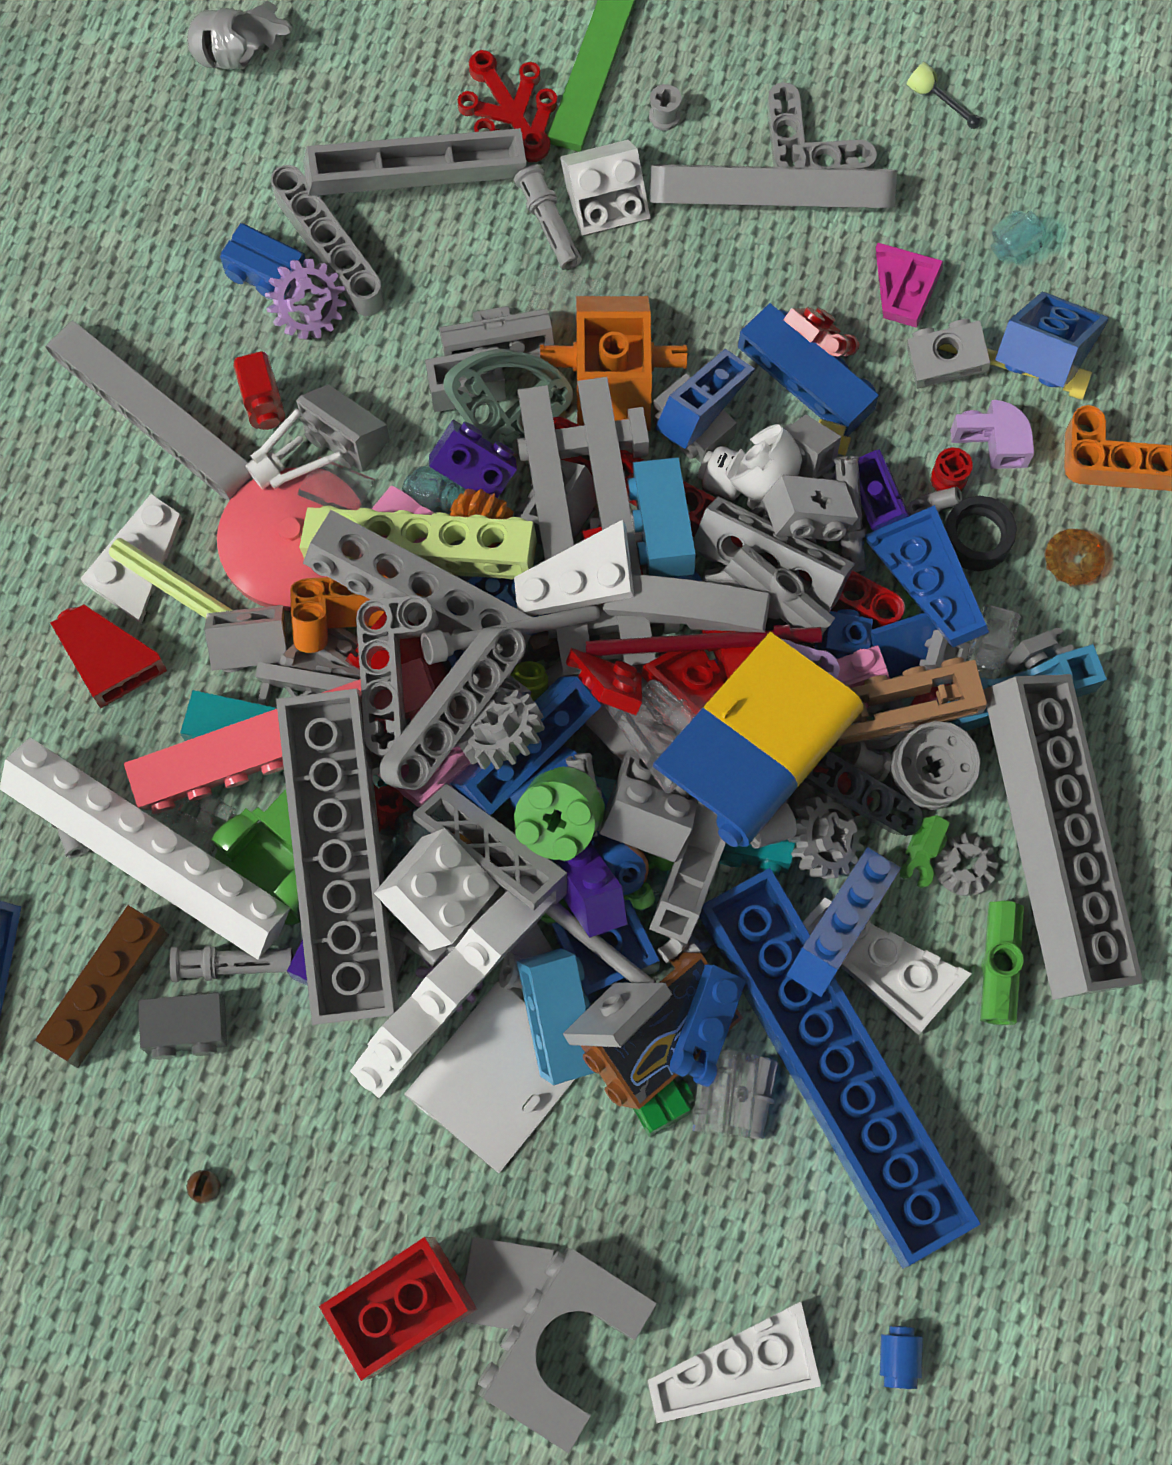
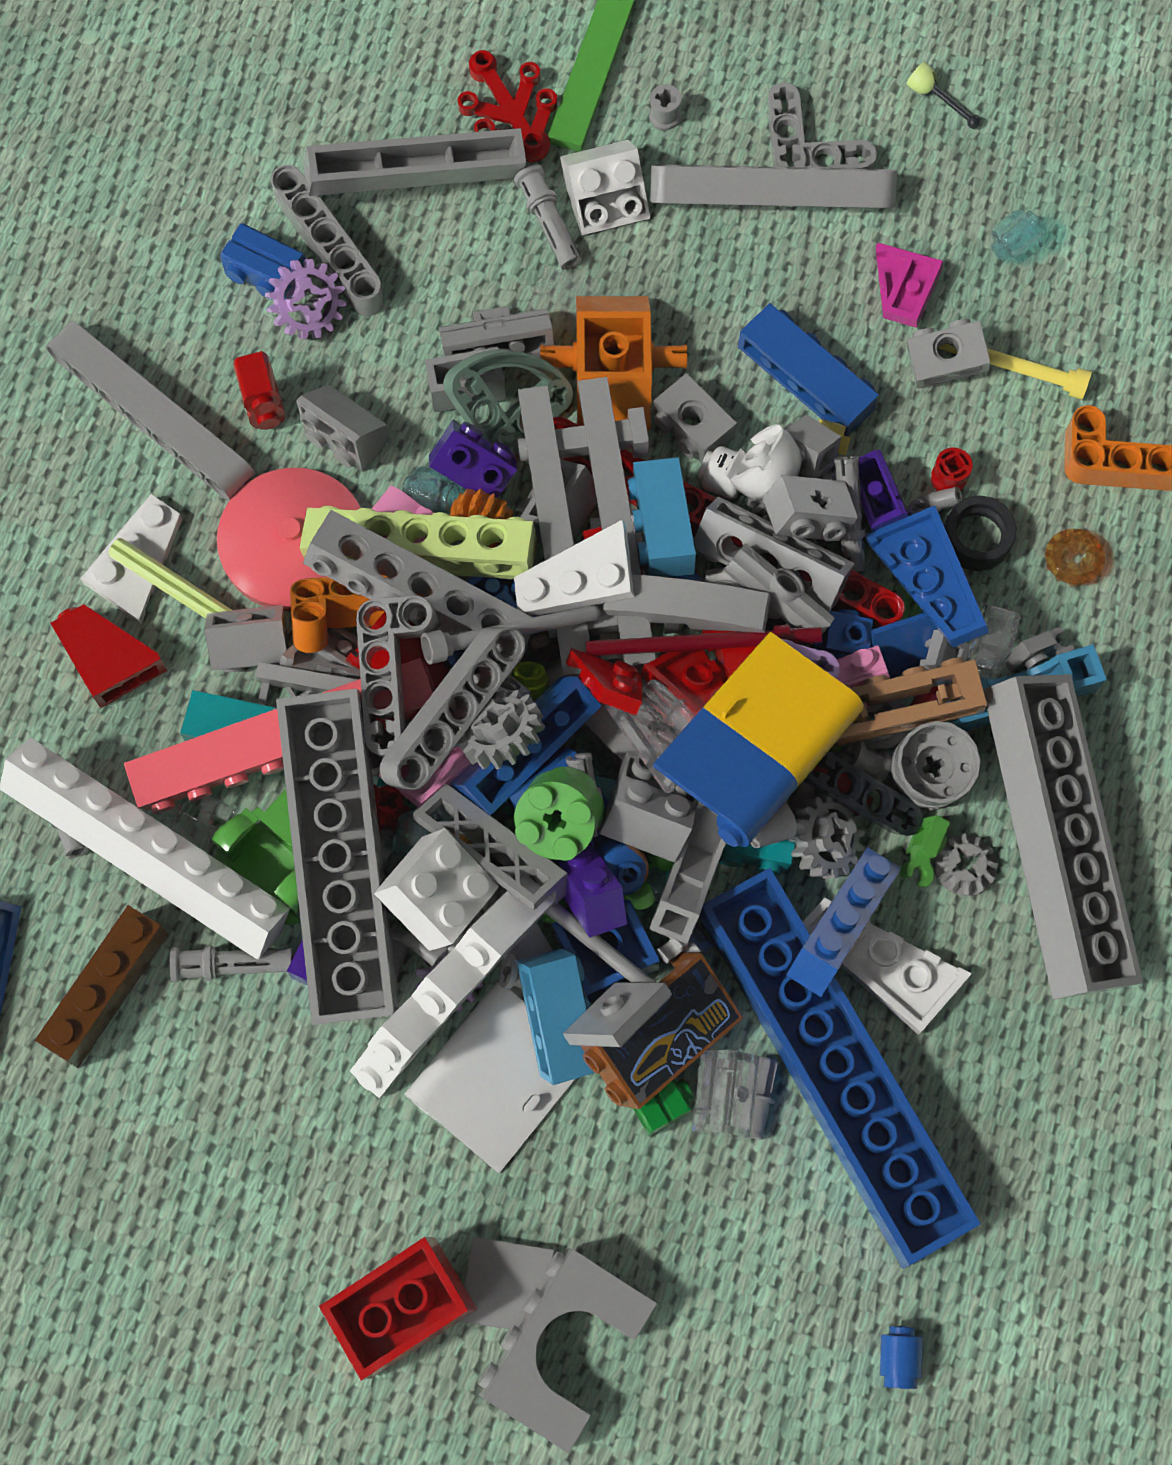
(182, 1025): dark grey brick -> none
(210, 1188): reddish brown hinge -> none
(231, 37): light grey piece -> none
(266, 466): white plant -> none
(336, 487): clear piece -> none
(702, 398): blue slope -> none
(707, 1024): blue plate -> none
(746, 1368): white wing -> none
(819, 329): plate -> none
(999, 987): bright green piece -> none
(1004, 430): lavender brick -> none
(1050, 339): blue slope -> none

